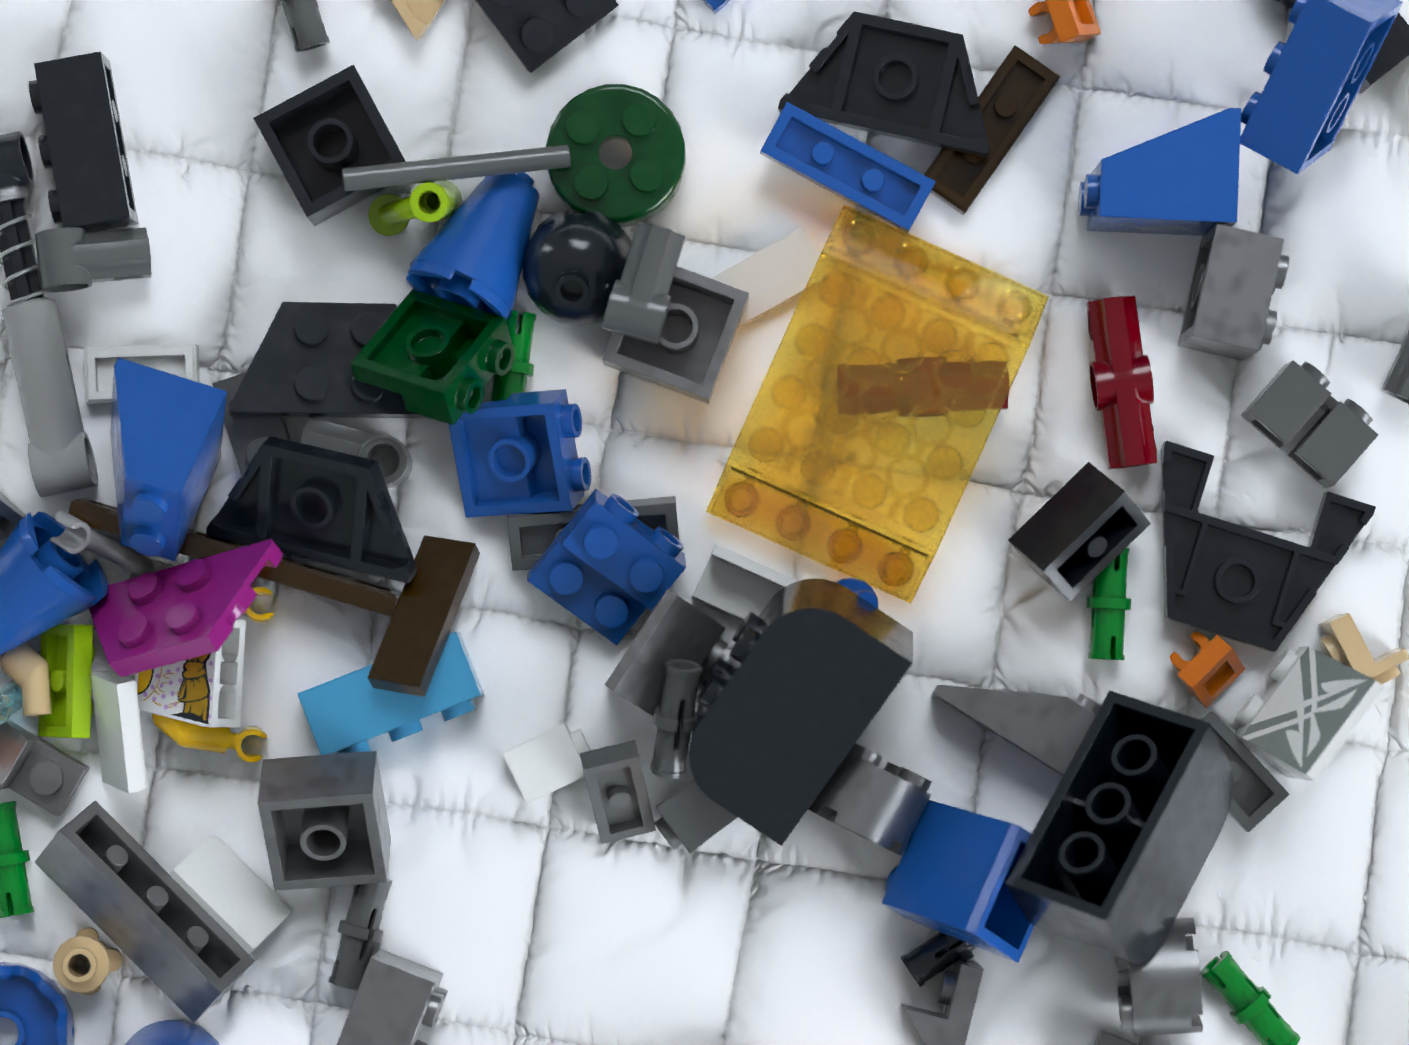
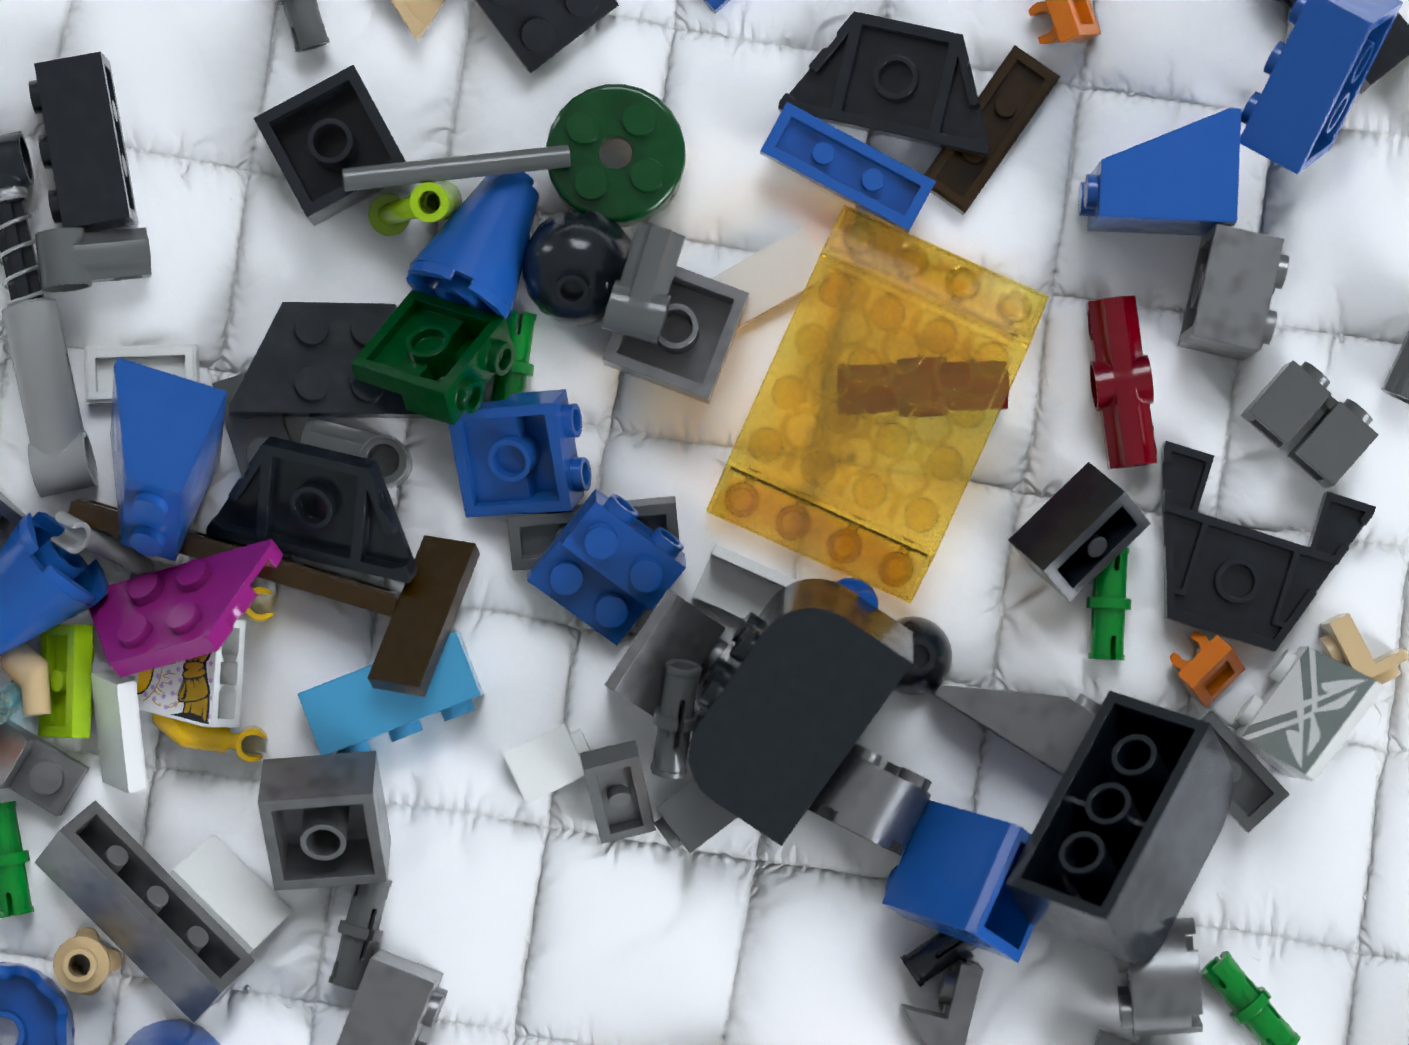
(930, 656): none -> black brick

